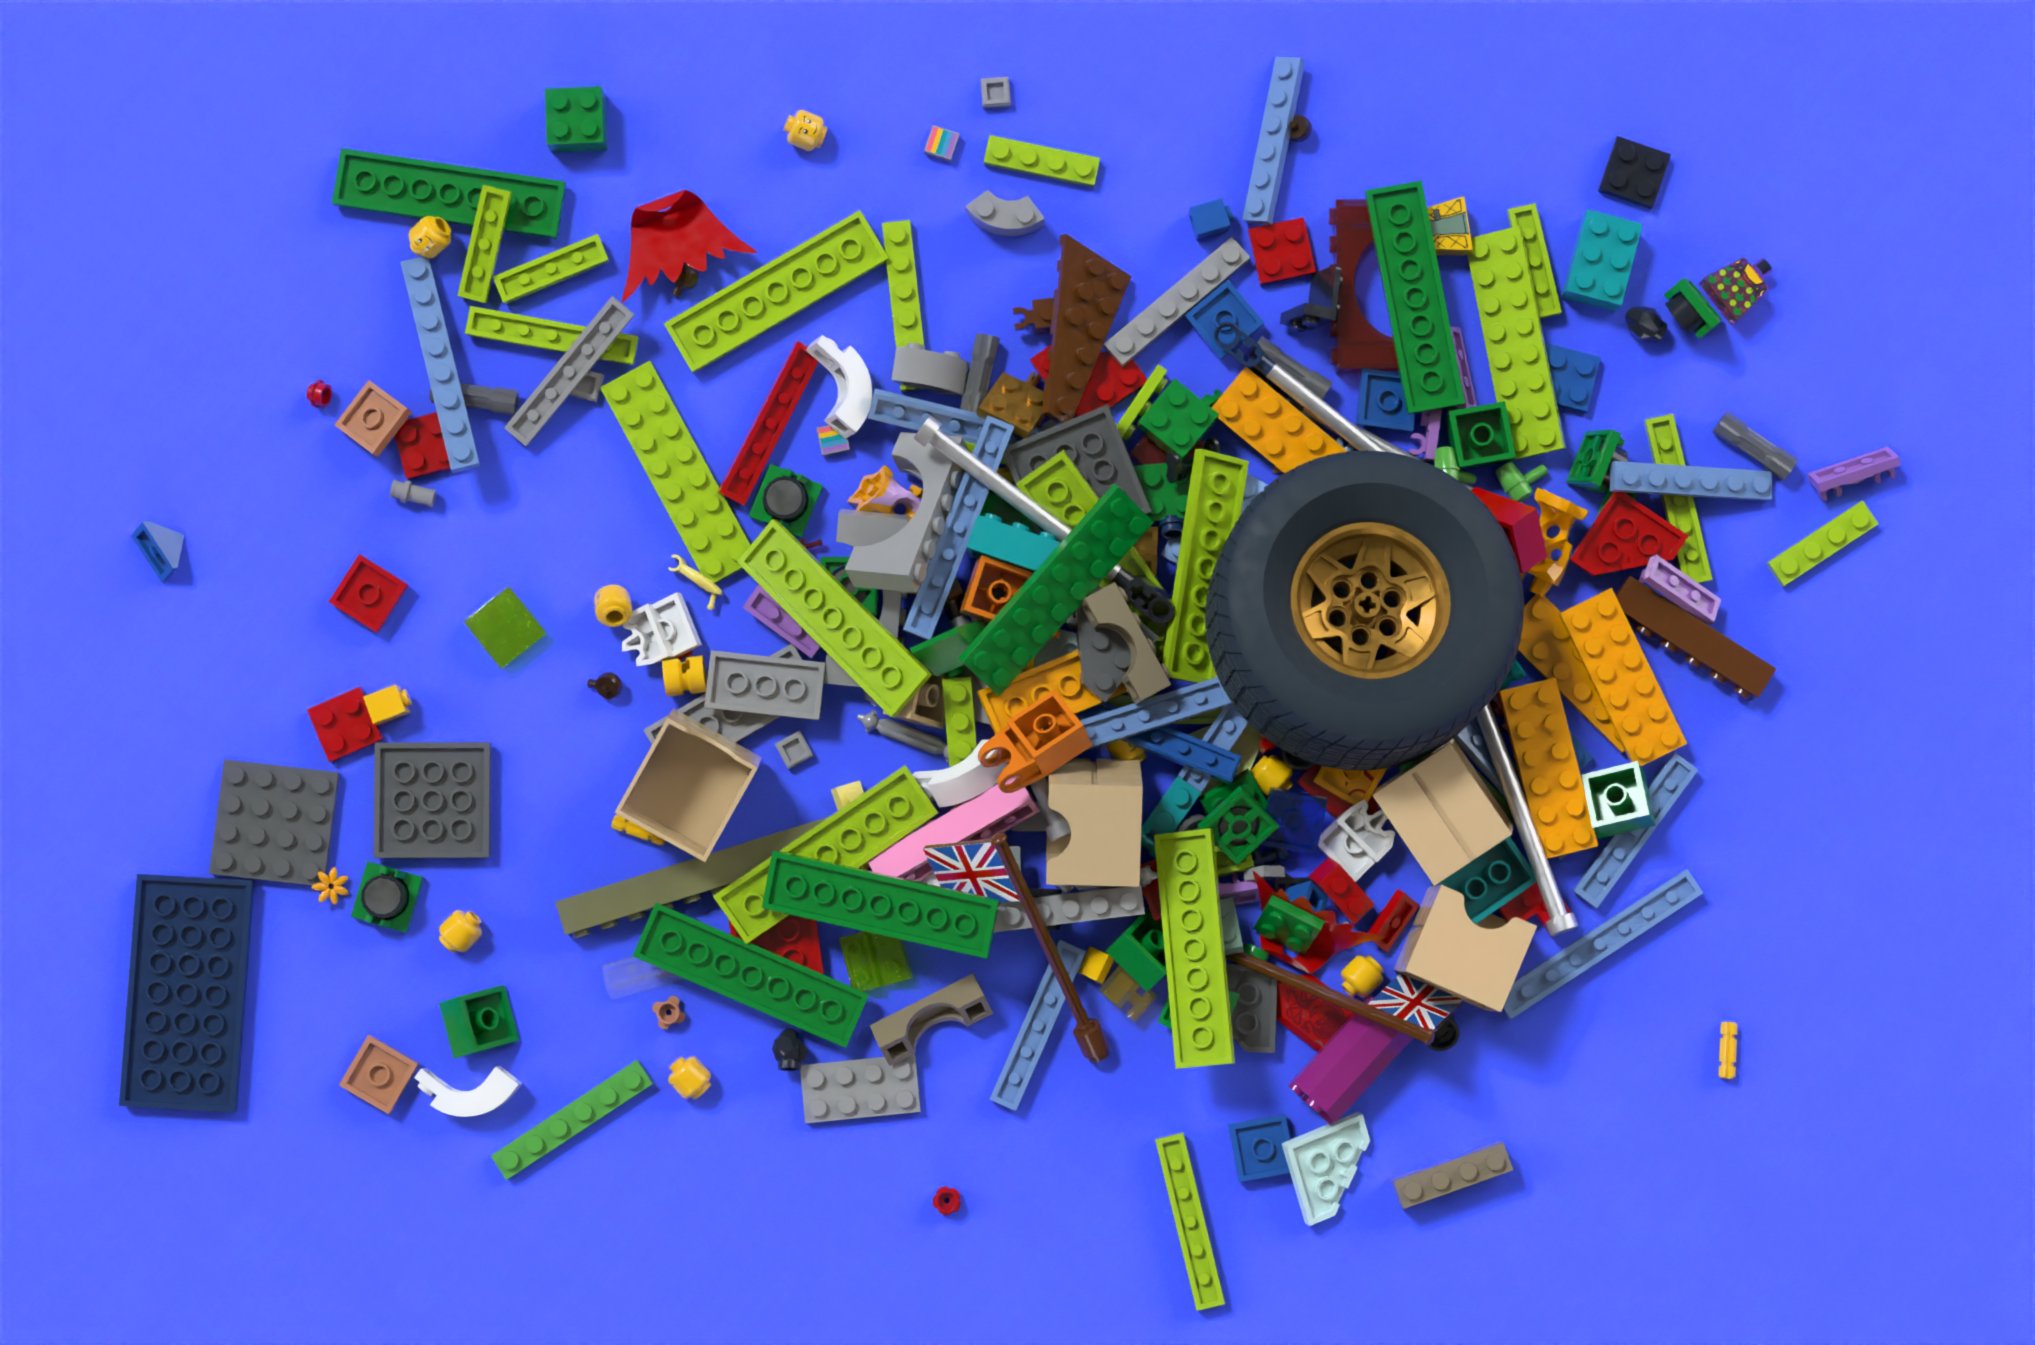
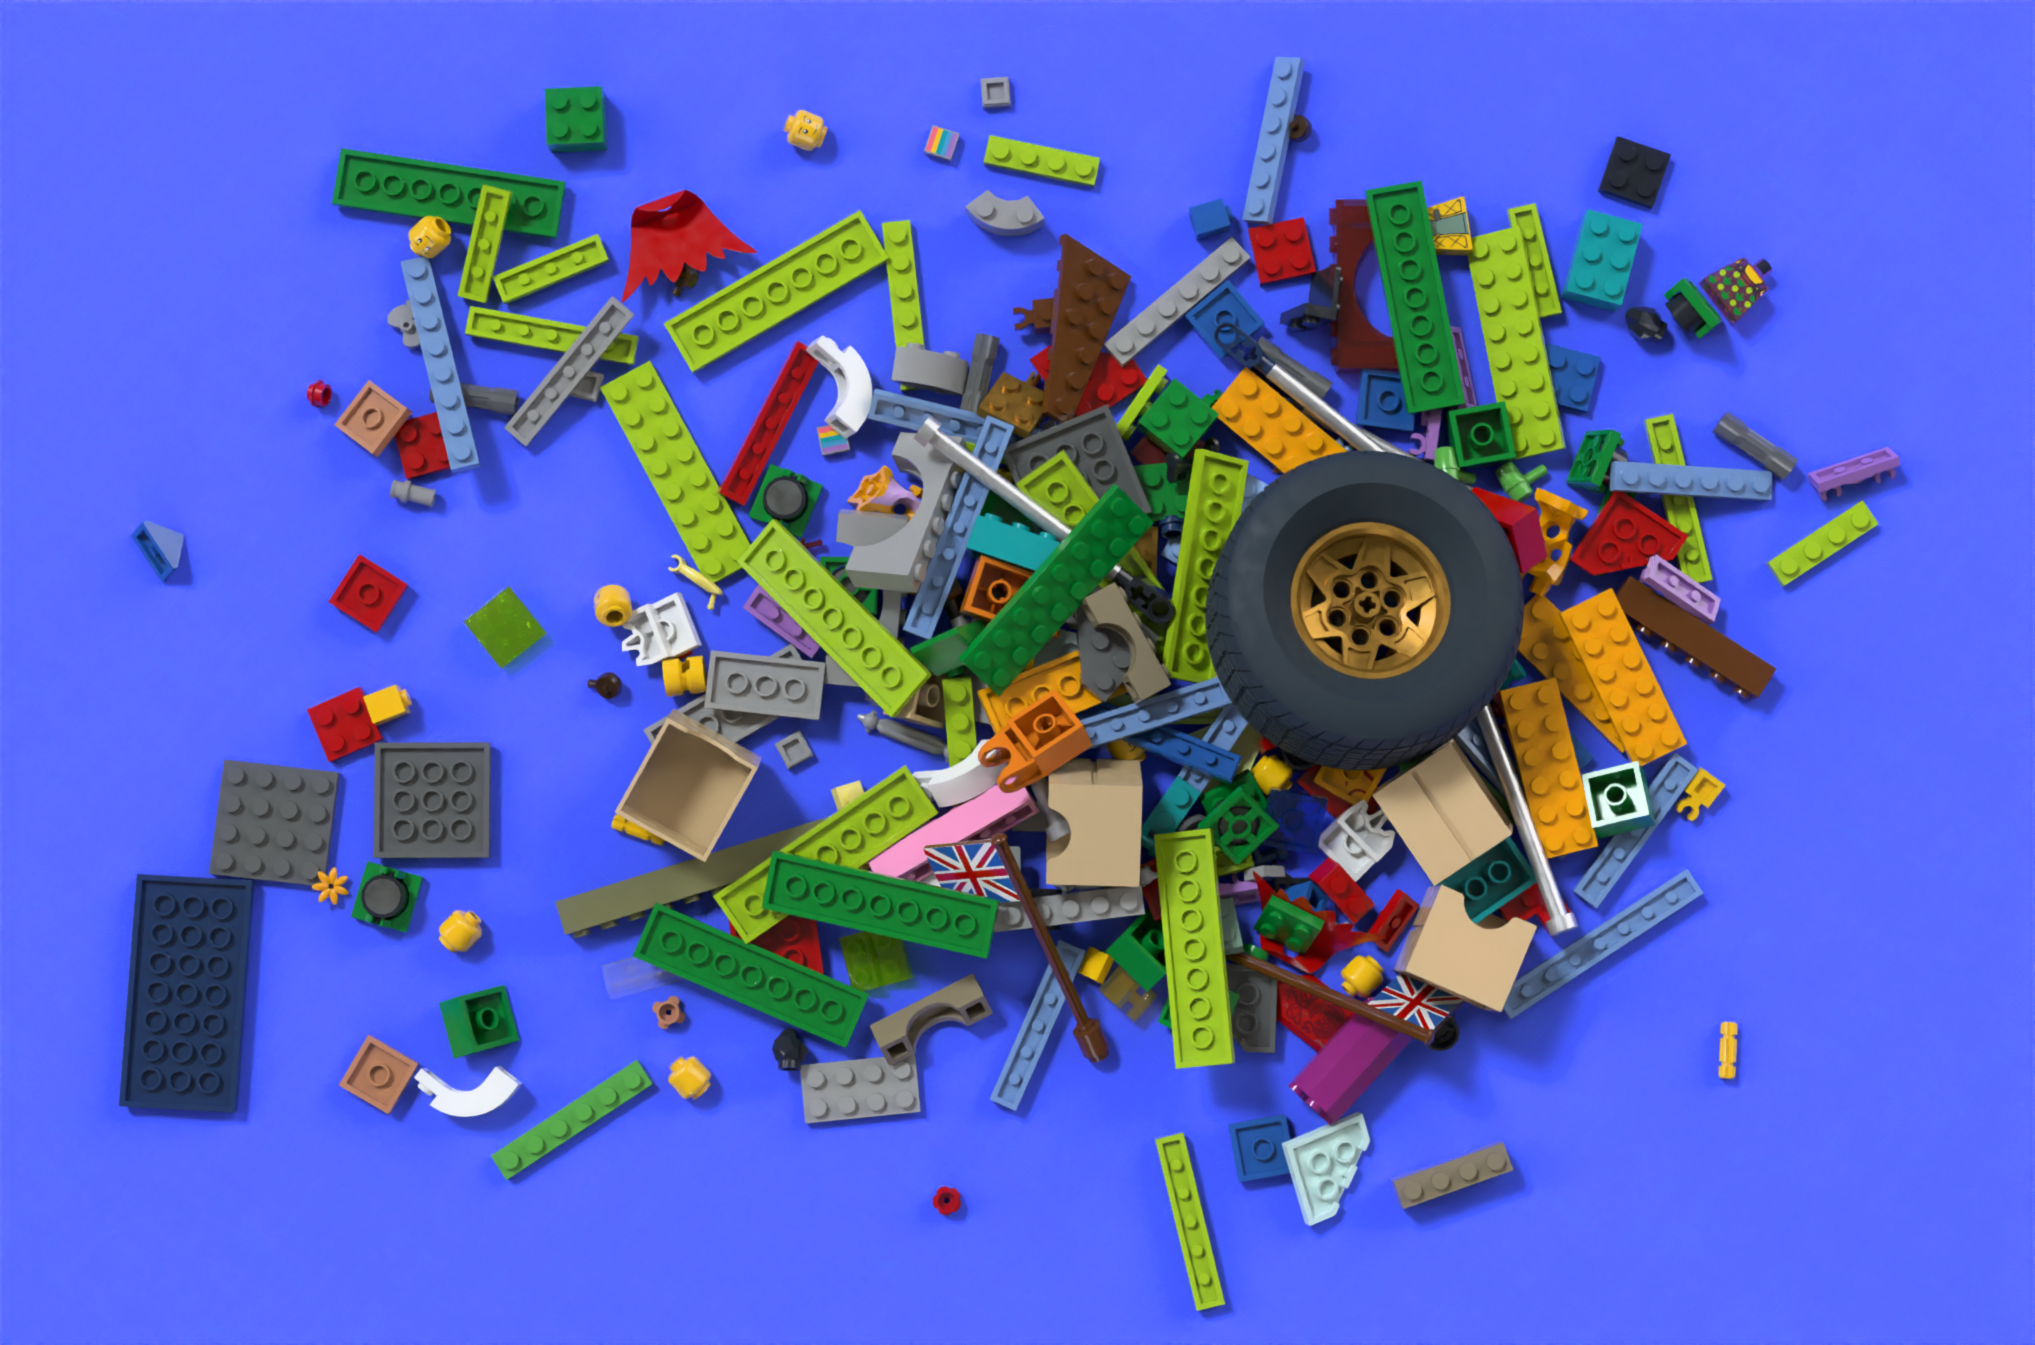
(402, 318): none -> light grey piece
(1701, 790): none -> yellow plate

